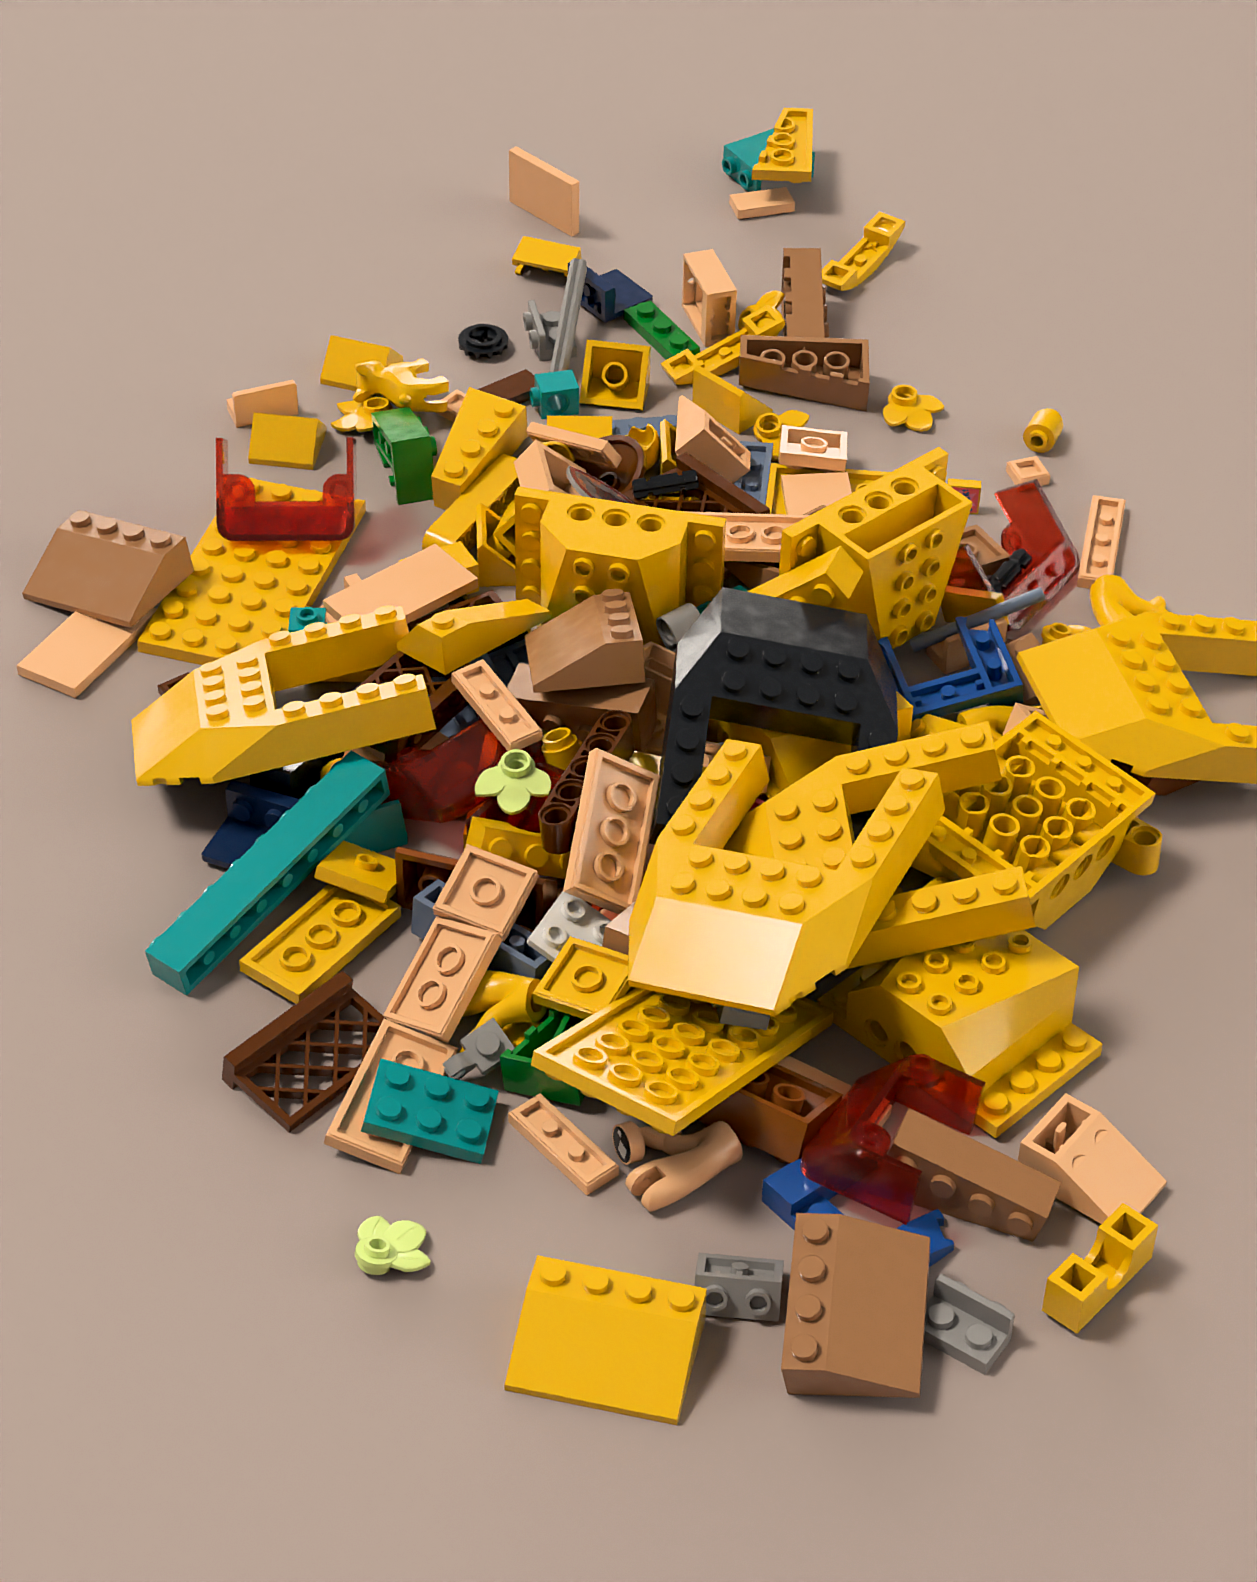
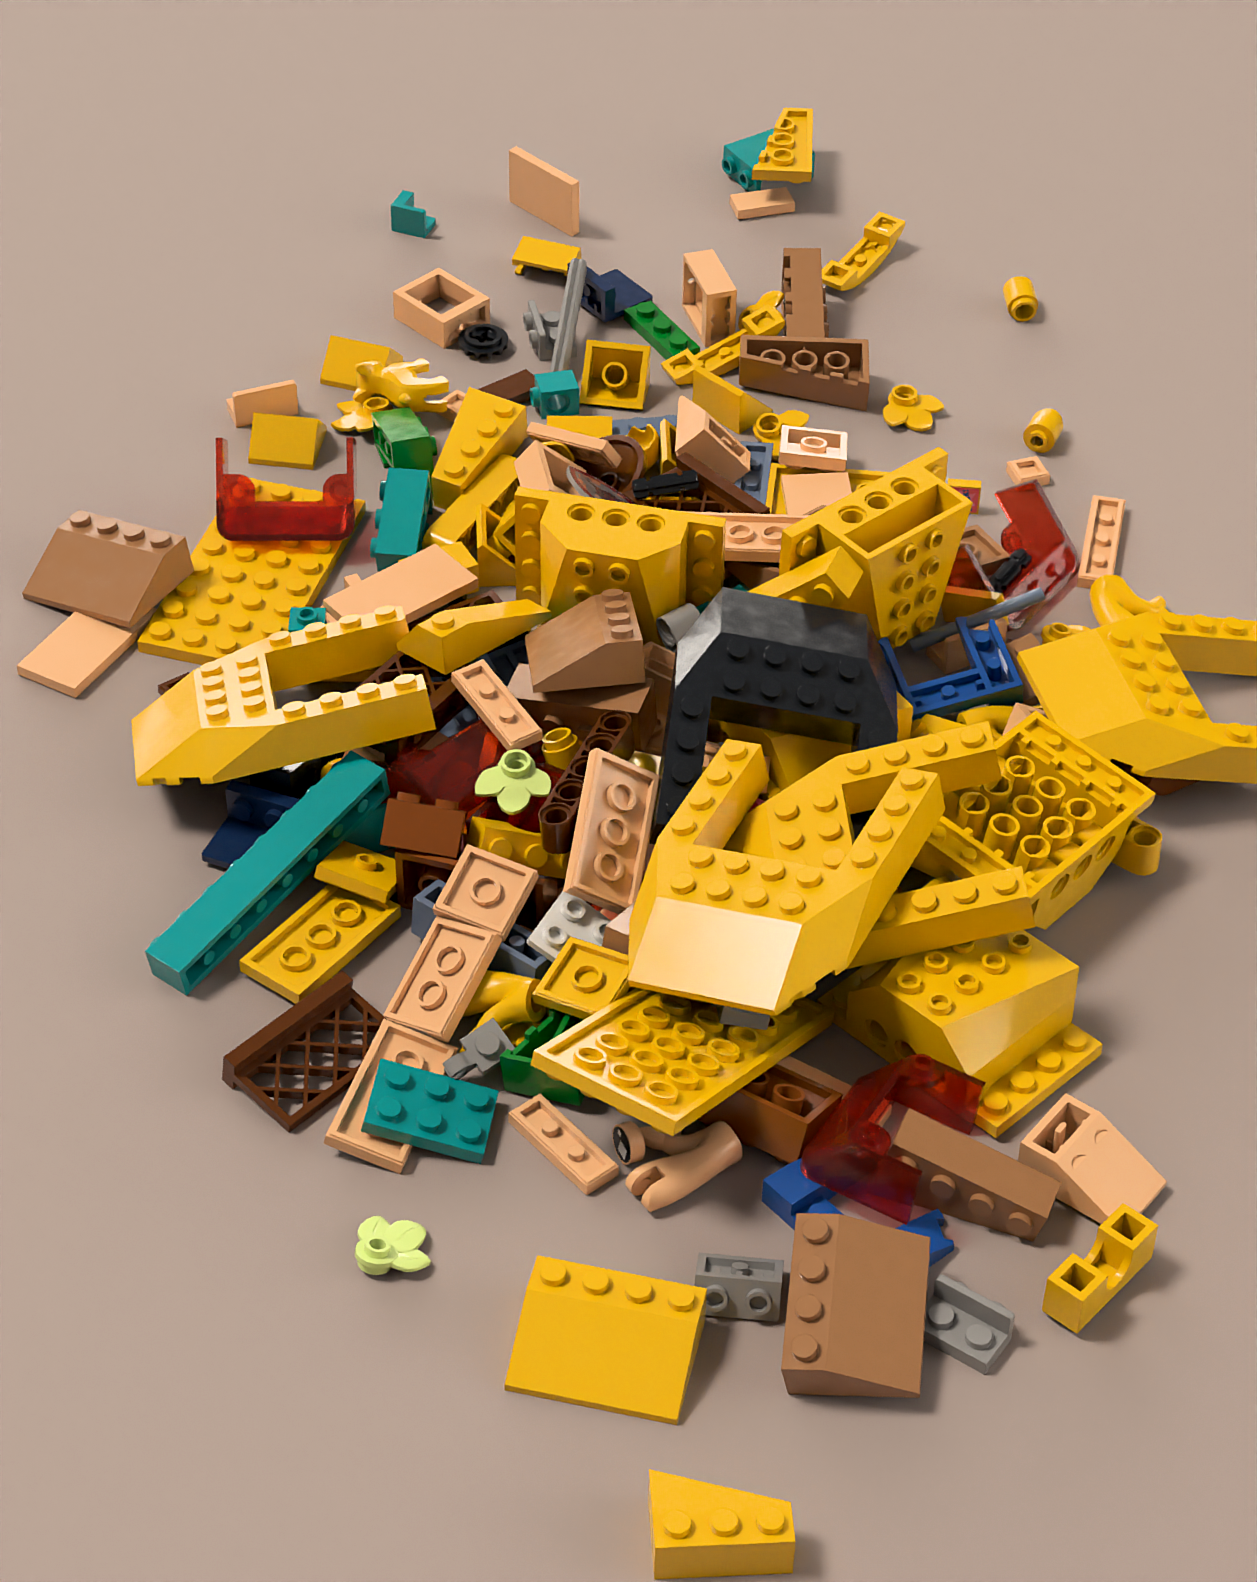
(402, 517): none -> teal wedge
(409, 219): none -> teal panel
(423, 826): none -> dark orange slope
(442, 329): none -> light nougat window
(716, 1530): none -> yellow wedge
(1020, 298): none -> yellow brick

